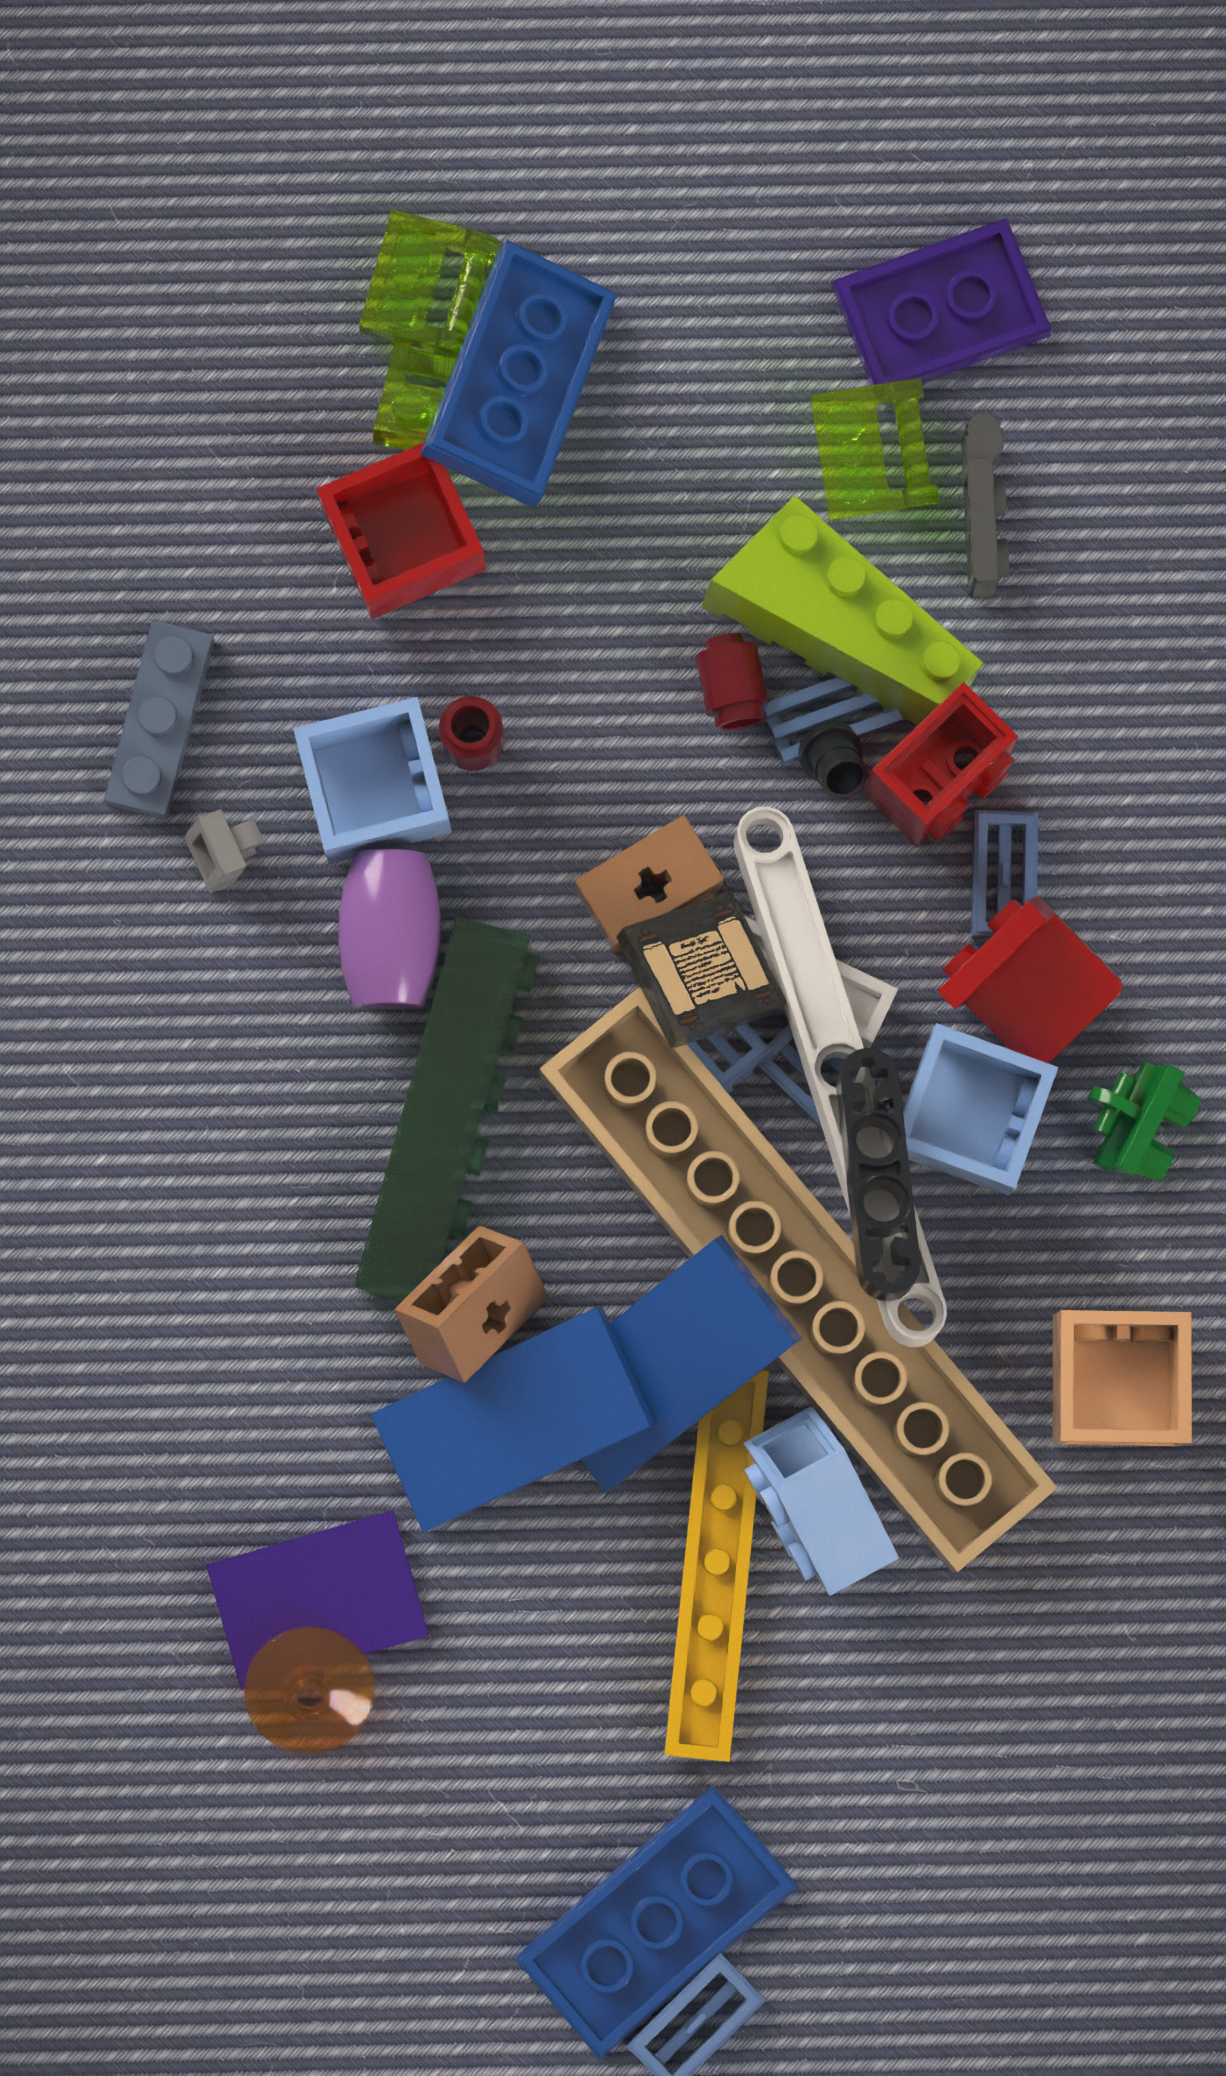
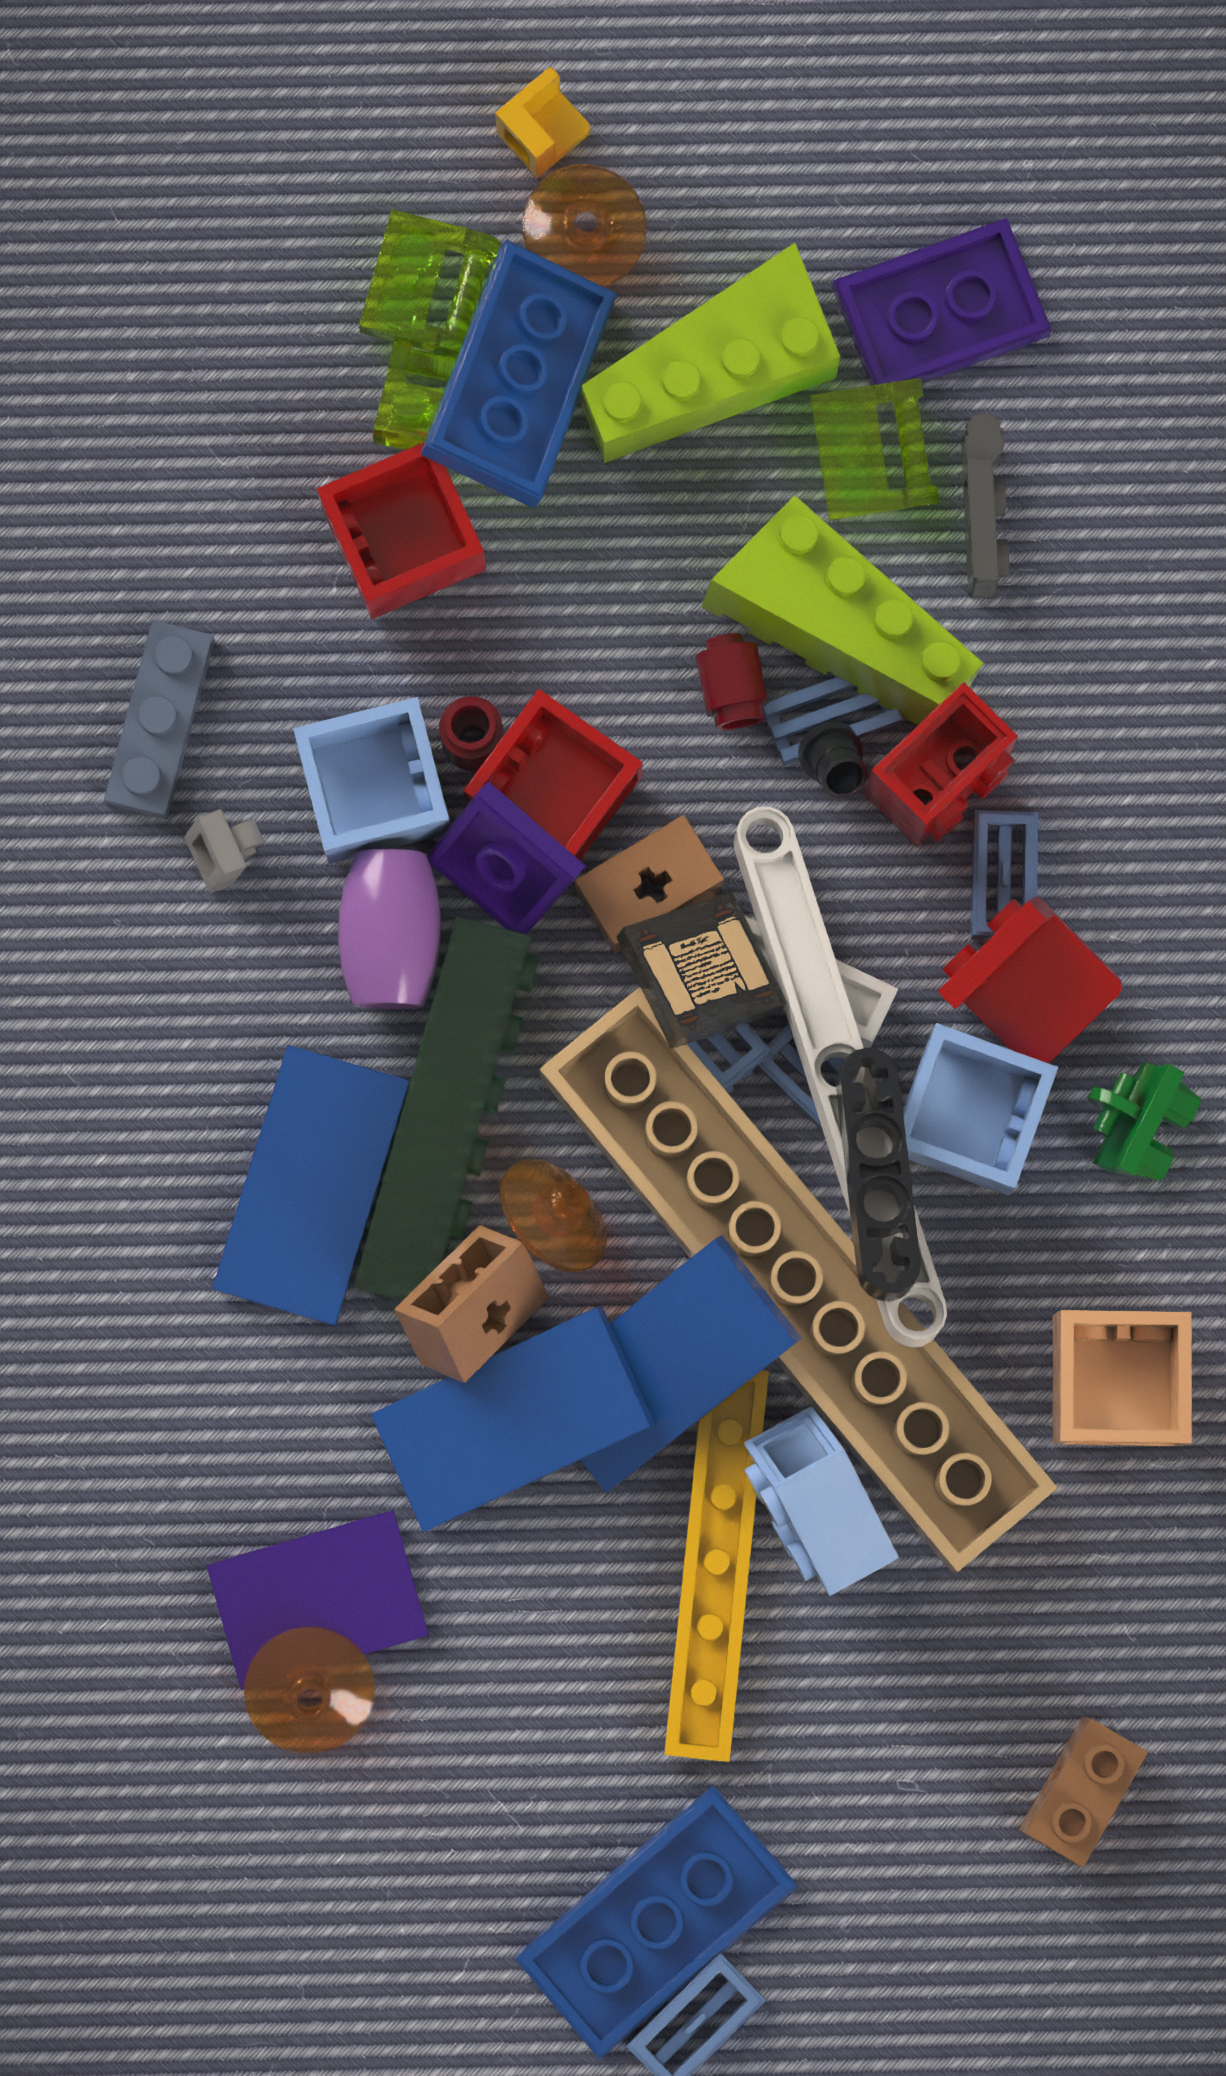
(311, 1185): none -> blue tile
(504, 861): none -> dark purple tile
(541, 123): none -> yellow panel
(553, 1215): none -> clear orange dish
(560, 773): none -> red piece
(596, 255): none -> clear orange dish
(718, 361): none -> lime wedge
(1083, 1791): none -> medium nougat brick

